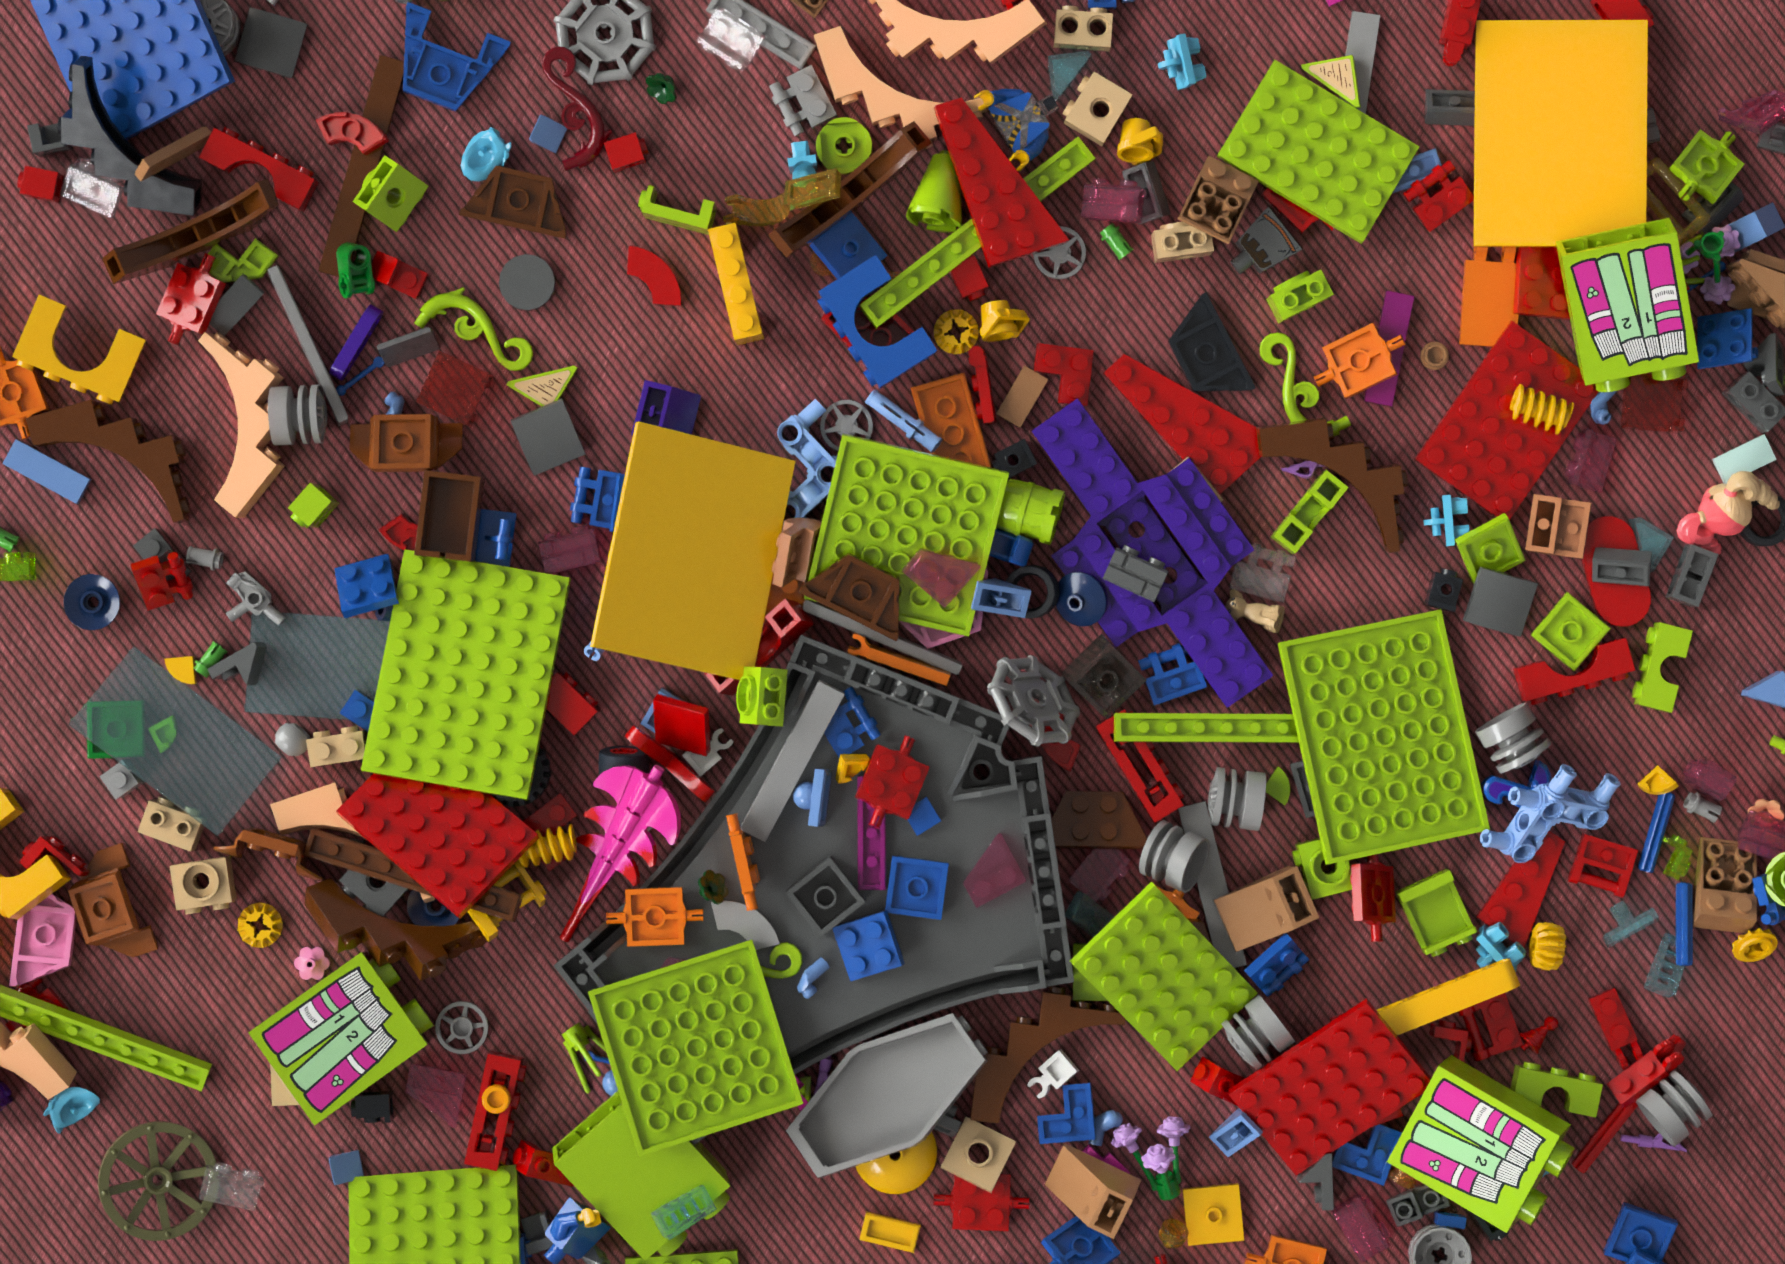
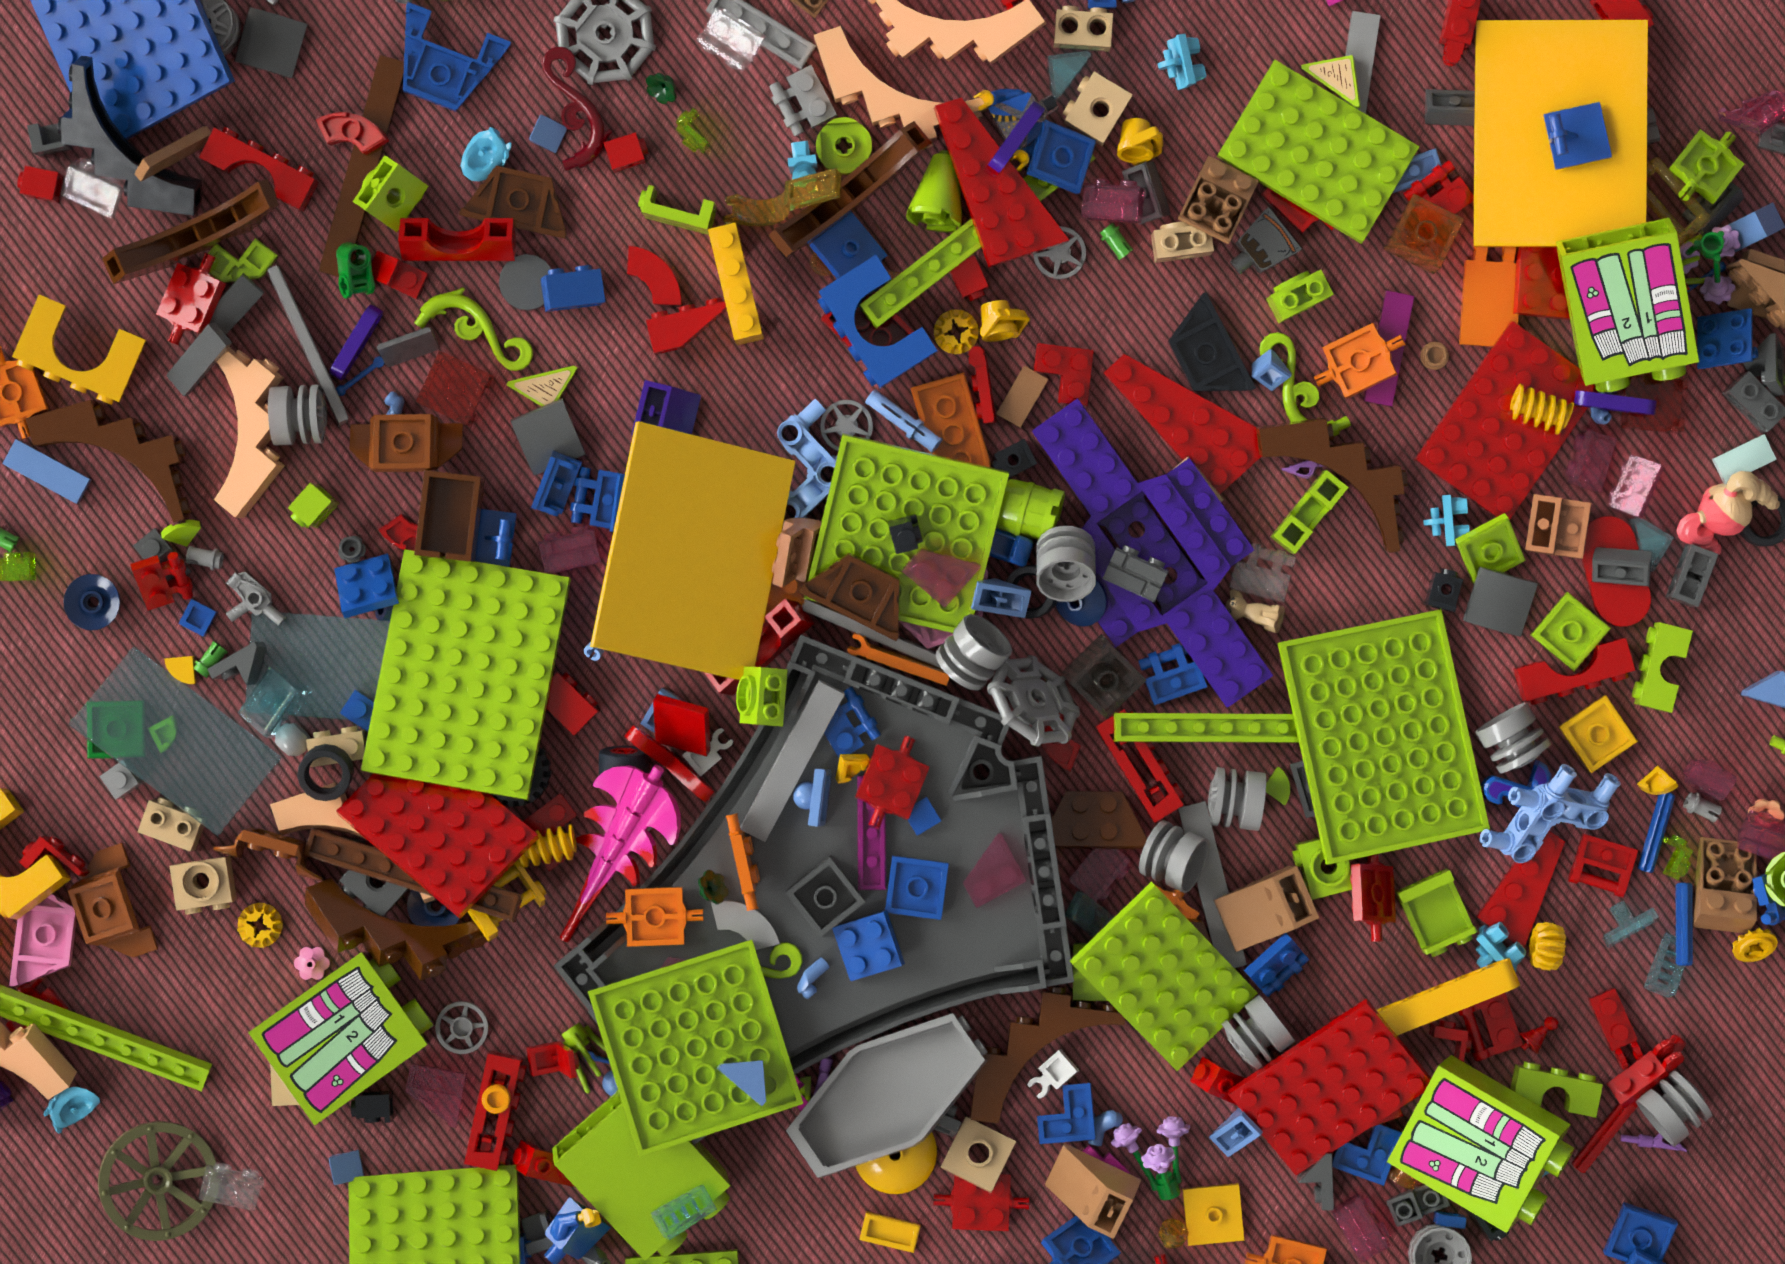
(181, 533): none -> lime tile
(198, 617): none -> blue tile
(199, 359): none -> dark grey tile
(271, 702): none -> clear light blue slope
(316, 791): none -> black tyre
(346, 544): none -> dark grey plate
(425, 241): none -> red arch
(552, 1058): none -> red bracket
(556, 484): none -> blue hinge
(572, 289): none -> blue brick
(680, 328): none -> red slope
(692, 139): none -> clear neon green bracket
(748, 1077): none -> medium blue slope
(905, 533): none -> black brick
(973, 652): none -> light grey wheel
(1016, 136): none -> dark purple beam
(1061, 157): none -> blue plate
(1066, 563): none -> light grey wheel
(1270, 370): none -> medium blue slope
(1423, 234): none -> clear orange slope
(1577, 135): none -> blue plate
(1597, 734): none -> yellow plate
(1615, 402): none -> dark purple beam
(1635, 486): none -> clear pink bracket

